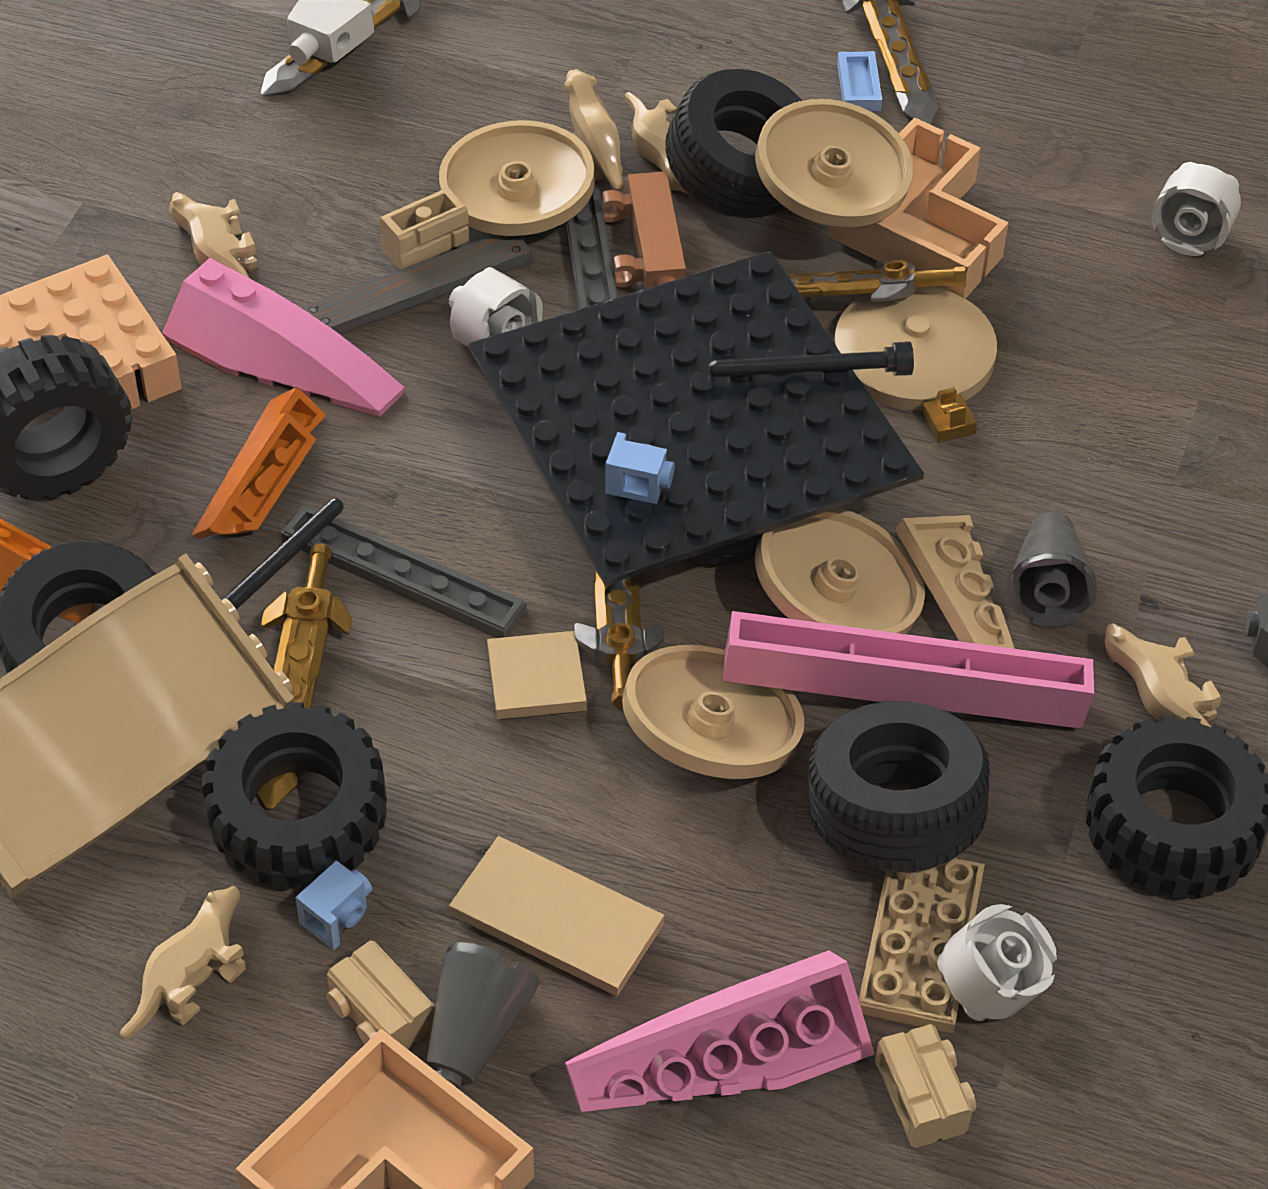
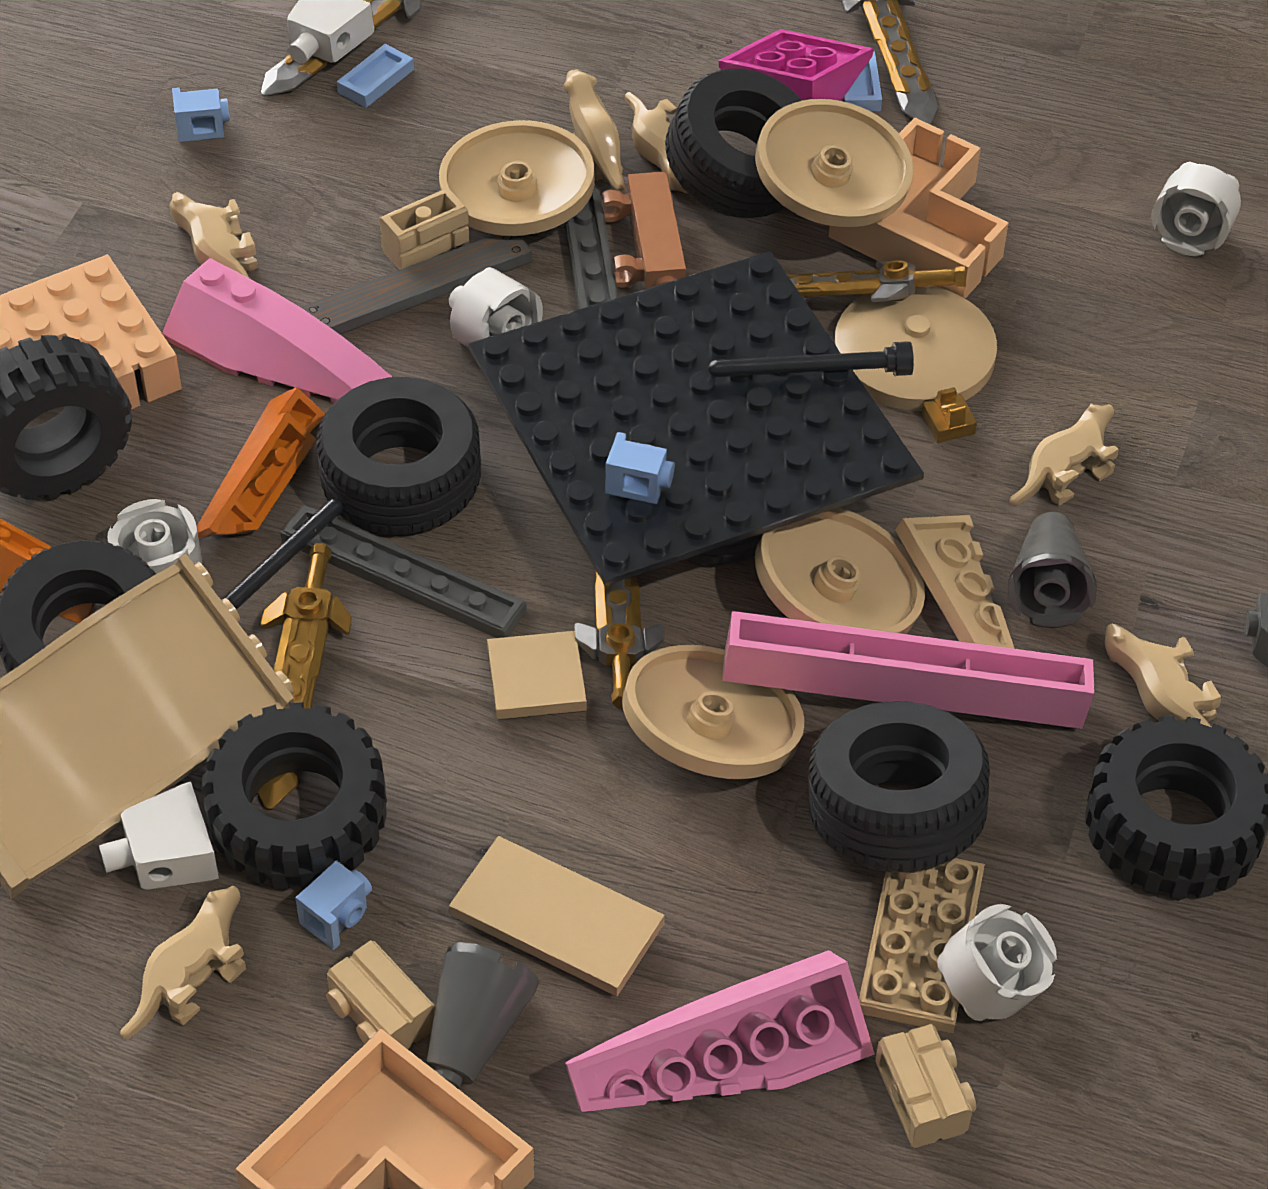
(157, 533): none -> white brick
(164, 841): none -> white torso
(199, 114): none -> light blue brick
(375, 75): none -> light blue tile
(392, 415): none -> black tyre
(804, 63): none -> dark pink slope
(1068, 454): none -> tan animal

